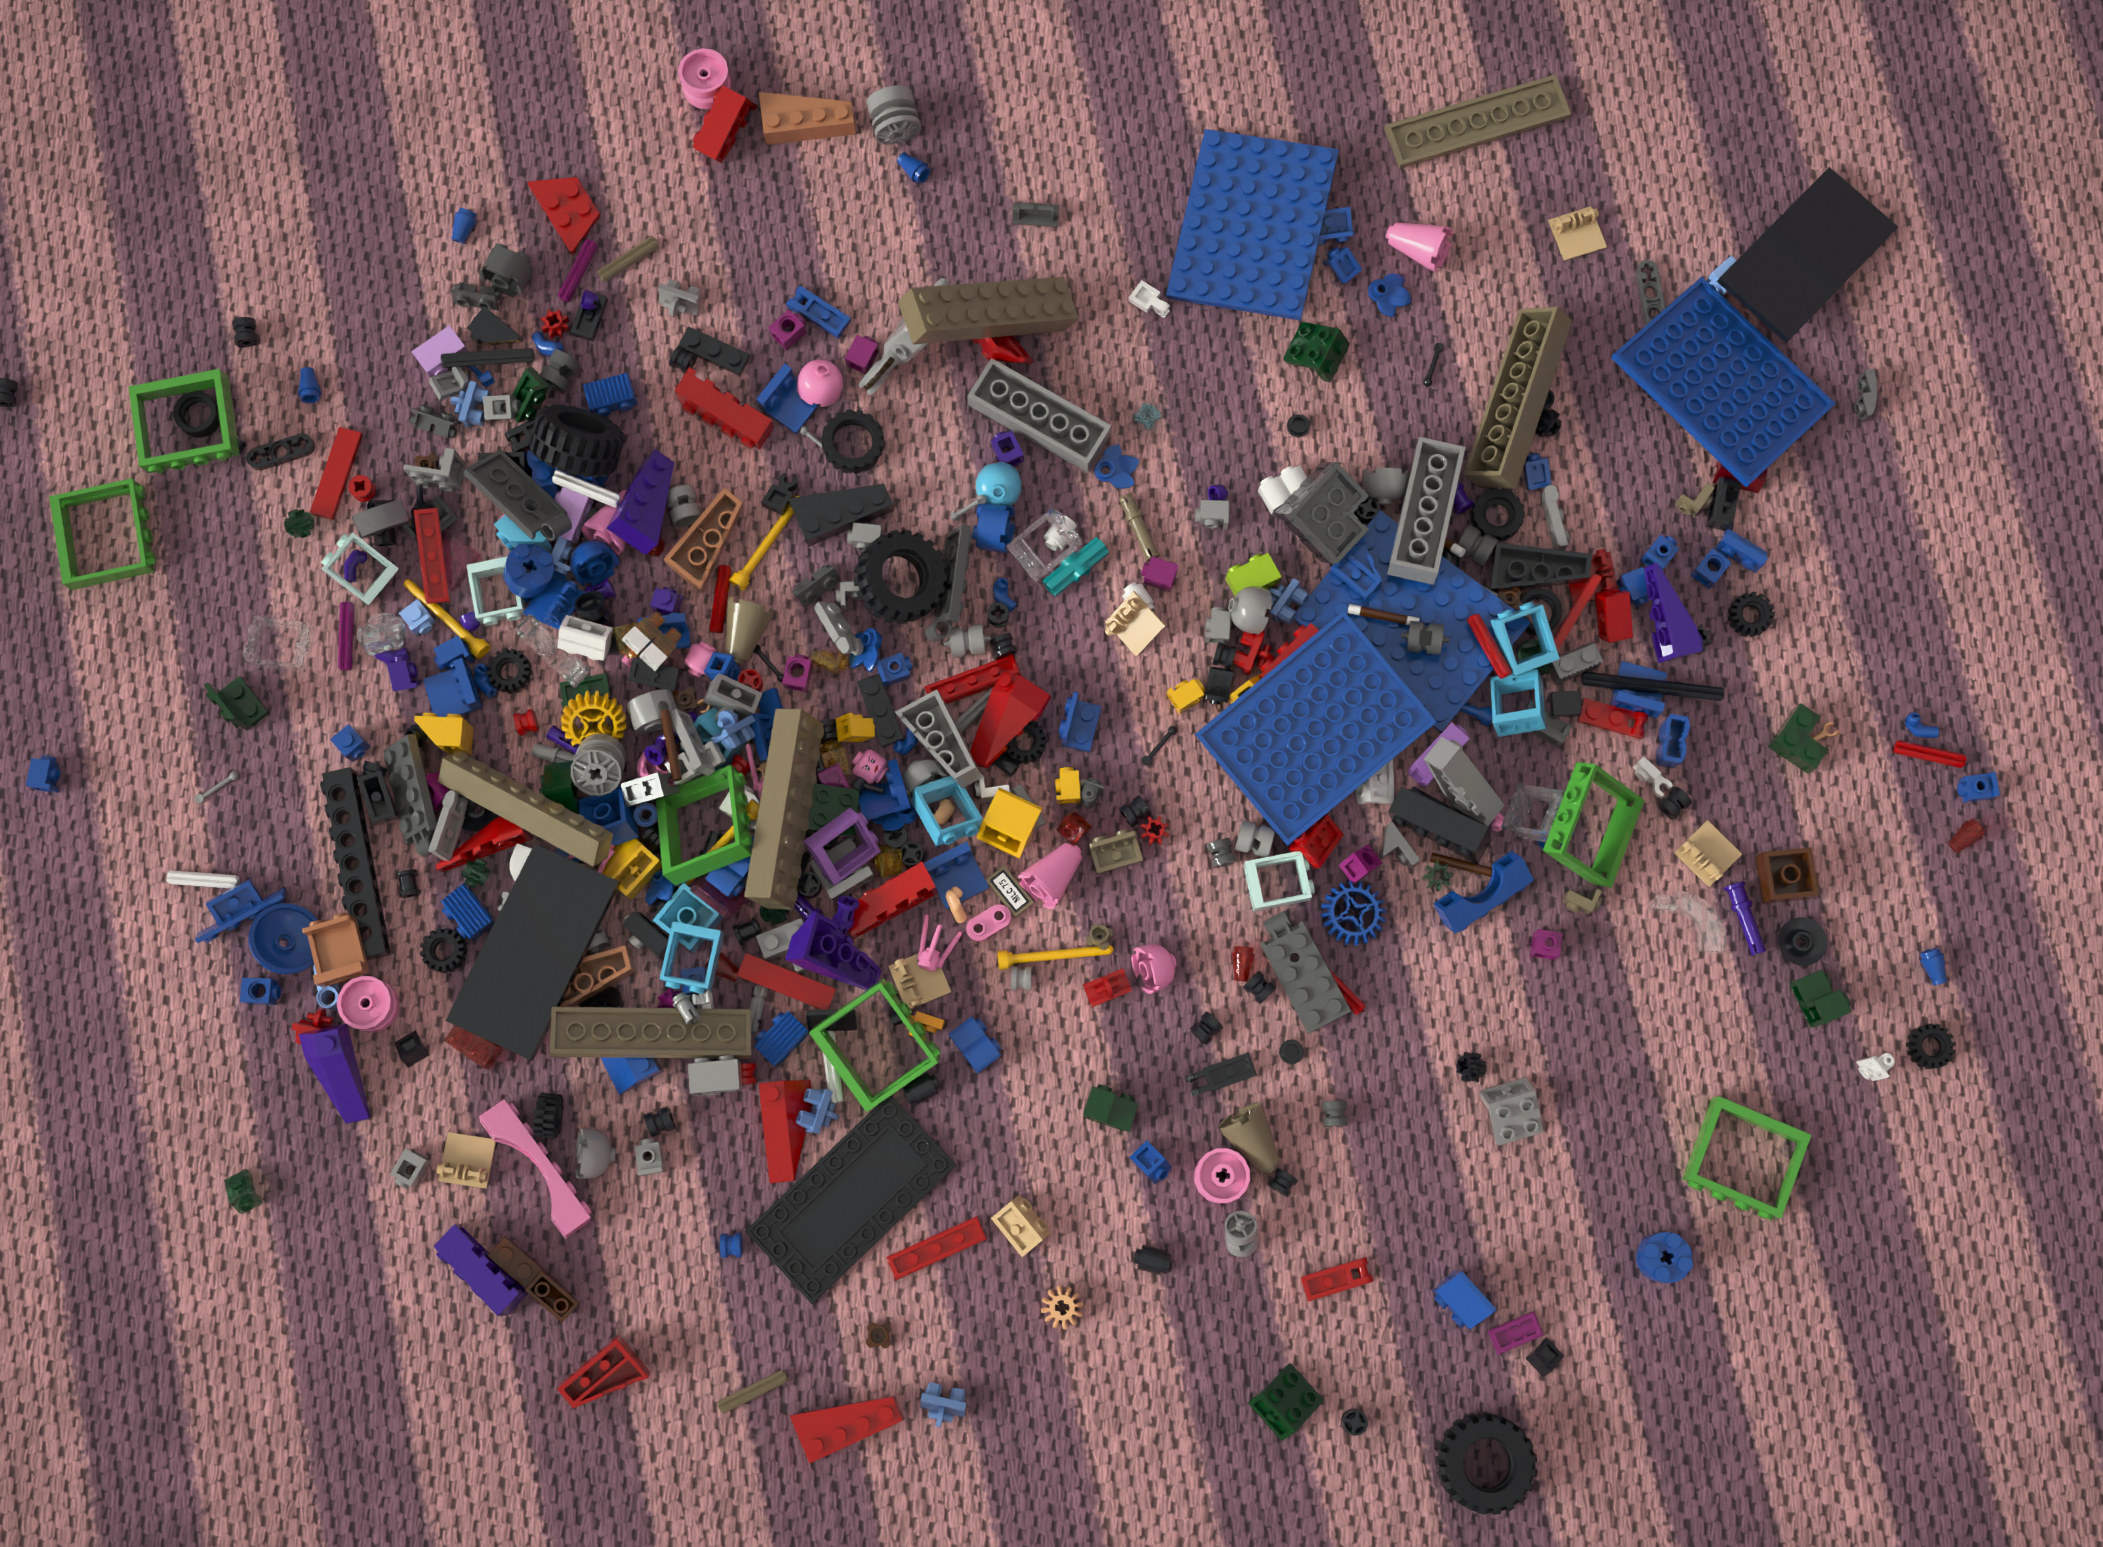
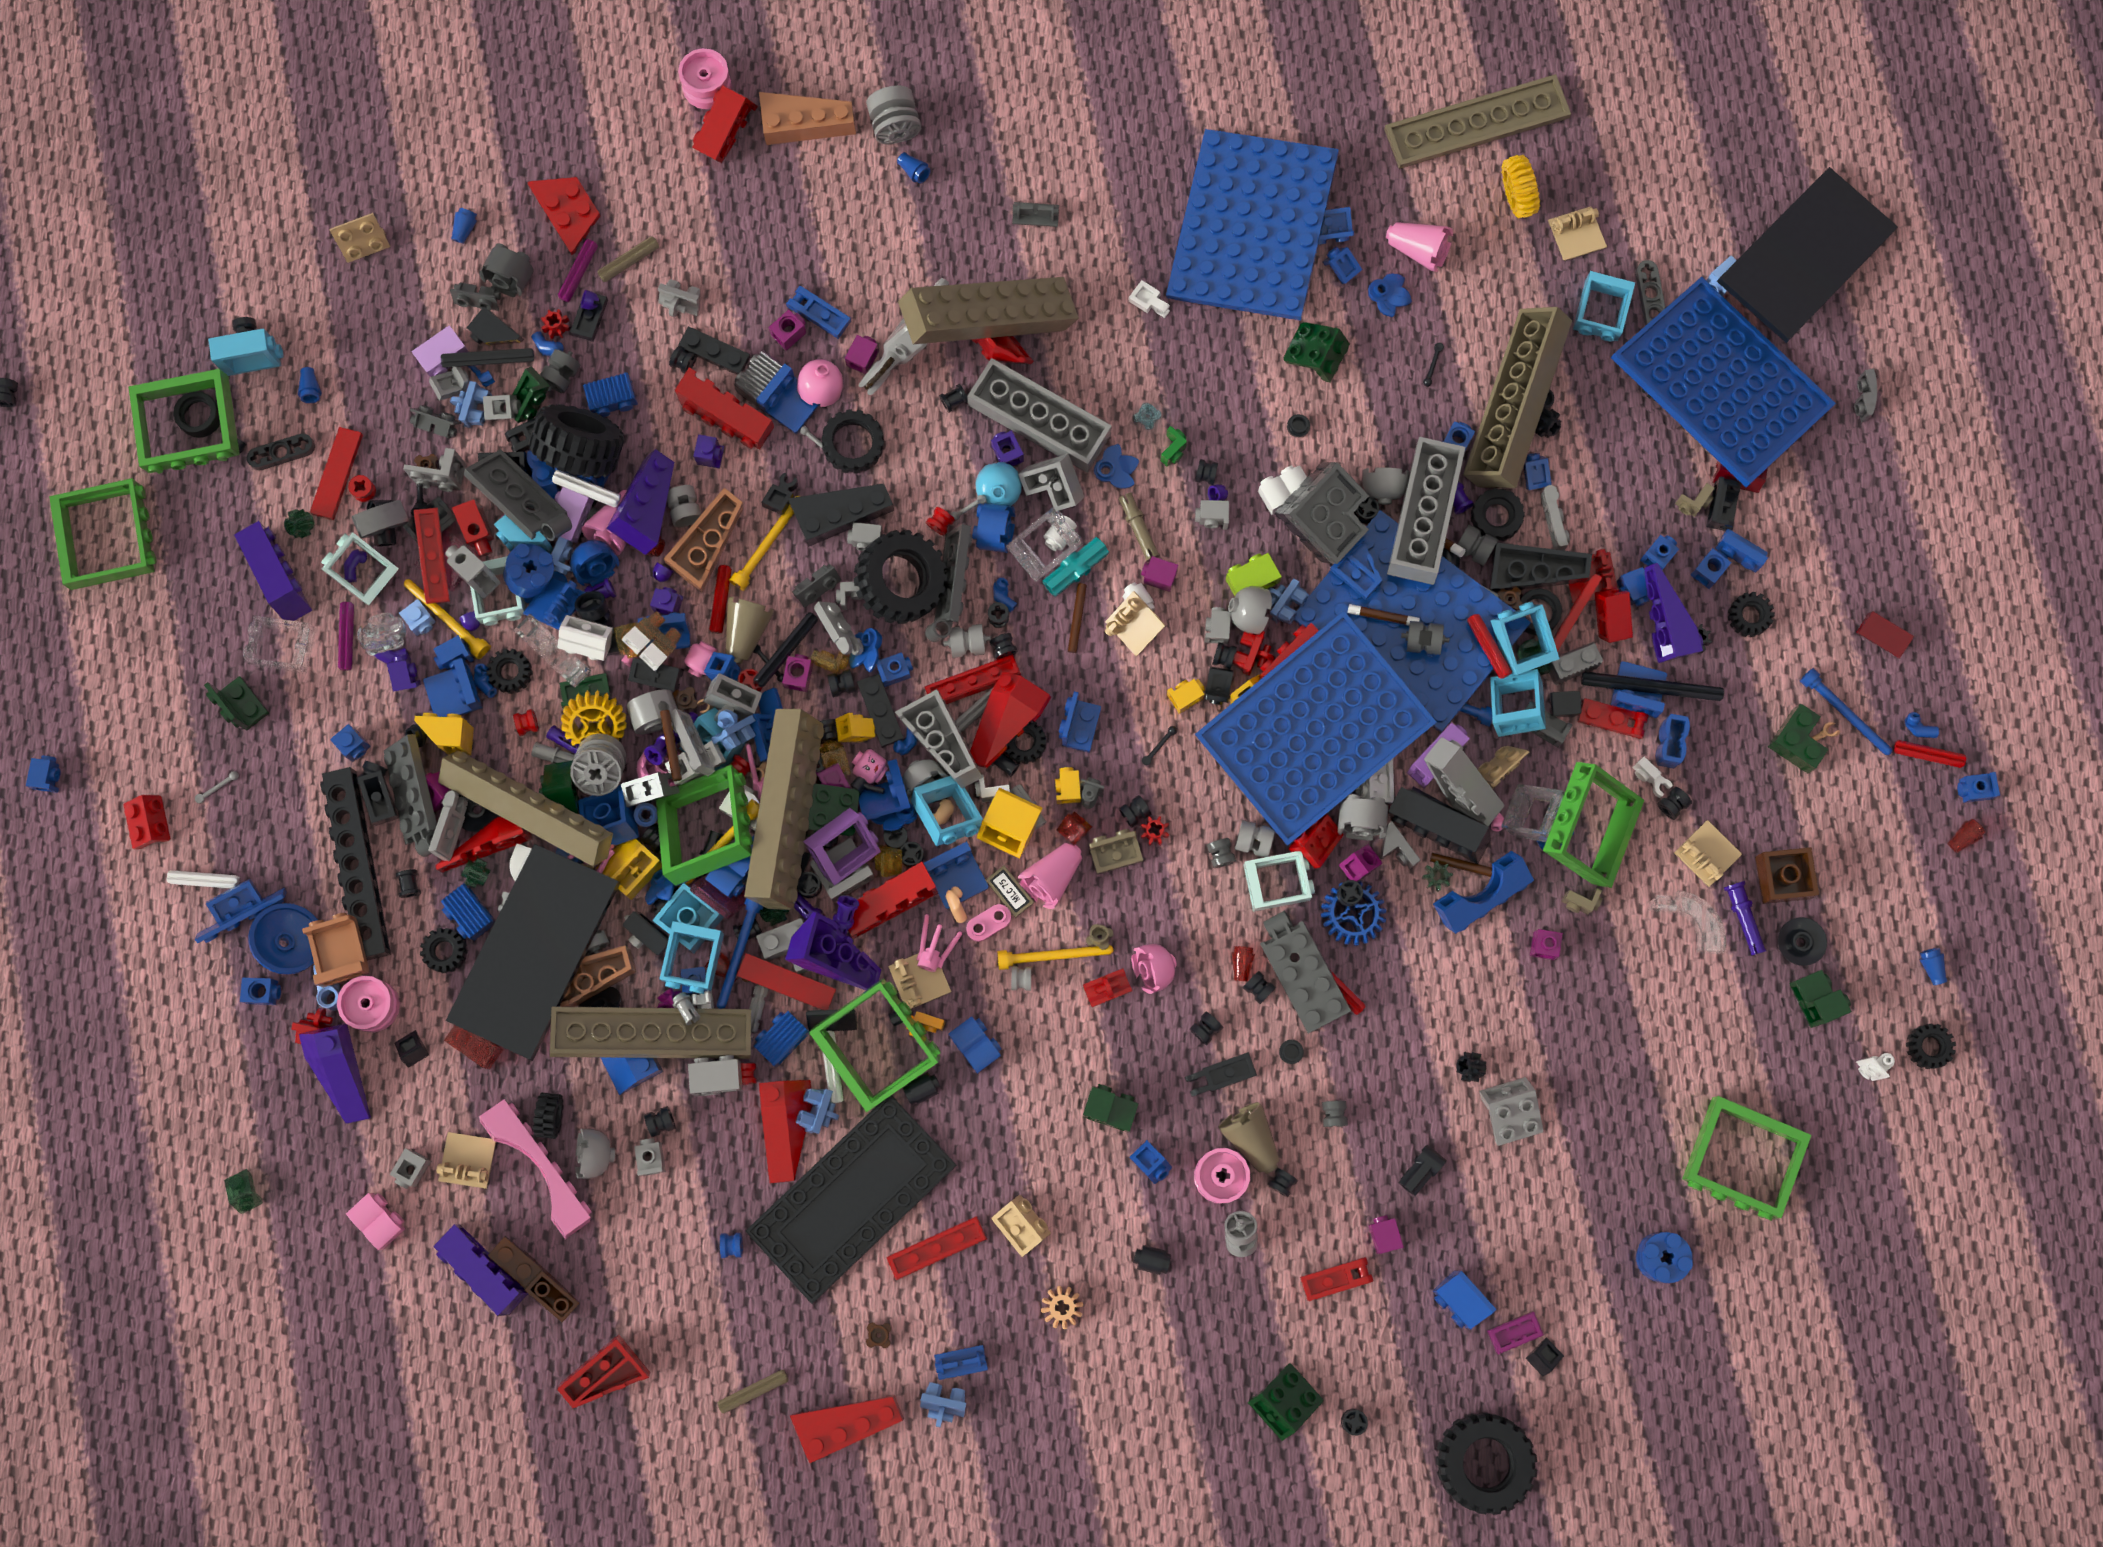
(146, 821): none -> red bracket
(245, 352): none -> medium azure window
(272, 571): none -> dark purple wedge
(360, 237): none -> tan hinge
(376, 1220): none -> bright pink brick
(468, 567): none -> light grey torso
(471, 517): none -> red torso
(661, 572): none -> dark purple hinge
(708, 451): none -> dark purple brick
(752, 908): none -> blue piece
(757, 376): none -> flat silver brick
(785, 649): none -> black axle
(841, 683): none -> black wheel
(940, 521): none -> red wheel
(954, 398): none -> black bush
(960, 1362): none -> blue hinge
(1056, 477): none -> light grey brick
(1077, 618): none -> reddish brown bar
(1174, 451): none -> green bracket
(1206, 472): none -> black wheel
(1352, 889): none -> black wheel
(1363, 817): none -> light grey brick
(1385, 1234): none -> magenta brick
(1424, 1167): none -> black piece
(1461, 430): none -> blue brick
(1503, 763): none -> tan hinge
(1520, 186): none -> yellow gear
(1607, 285): none -> medium azure window
(1813, 680): none -> blue piece
(1885, 634): none -> dark red hinge

